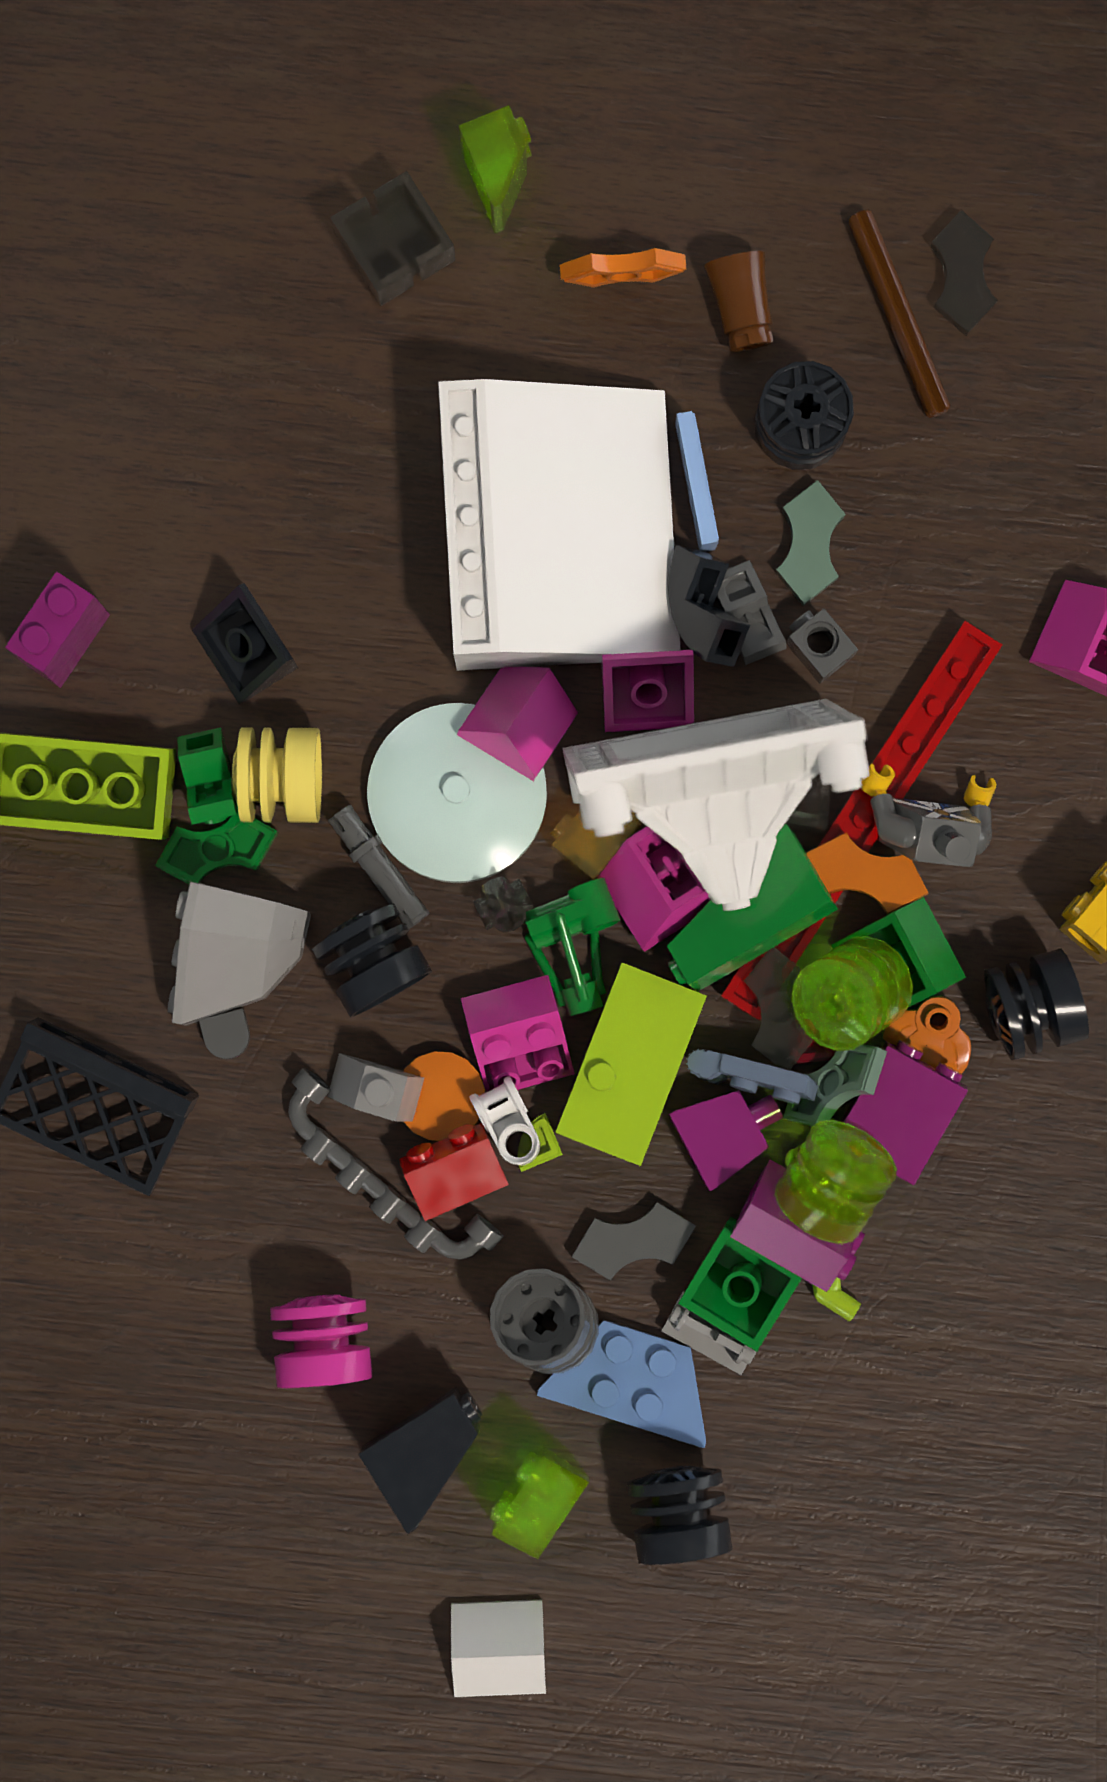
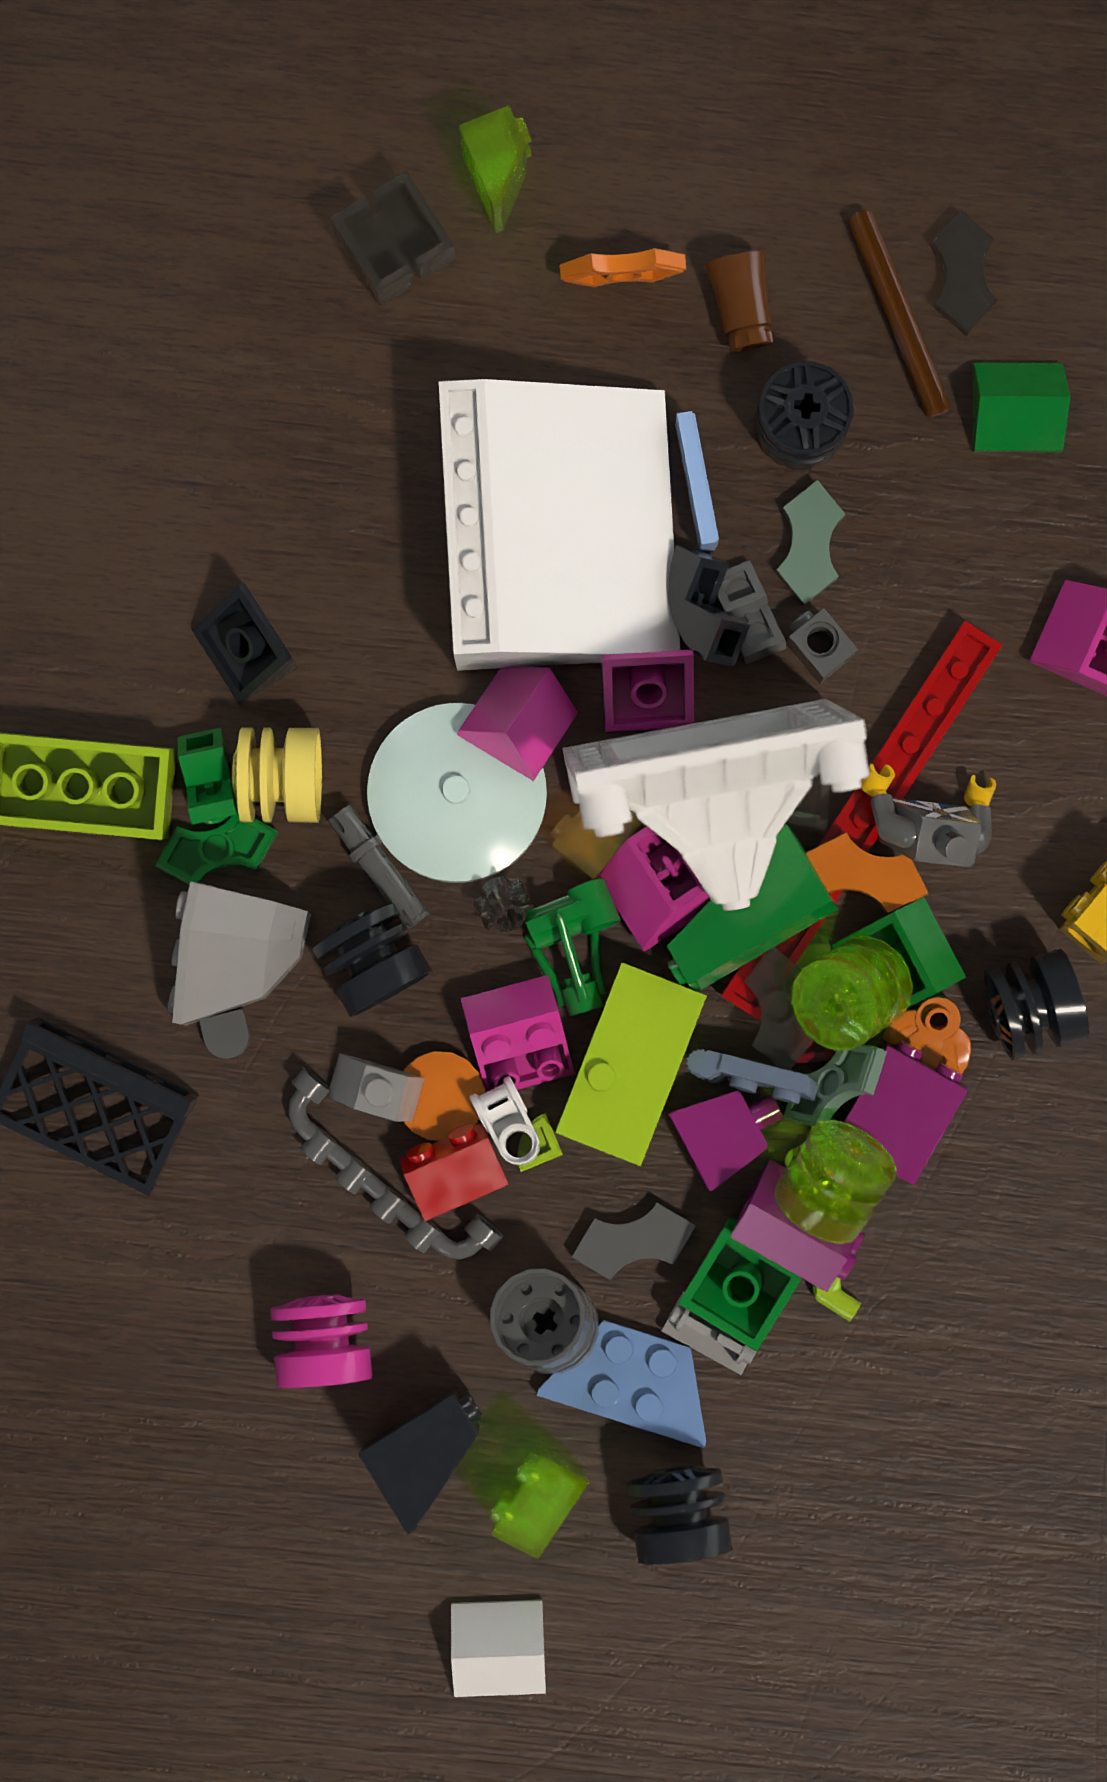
(58, 629): magenta brick -> none
(1019, 407): none -> green slope

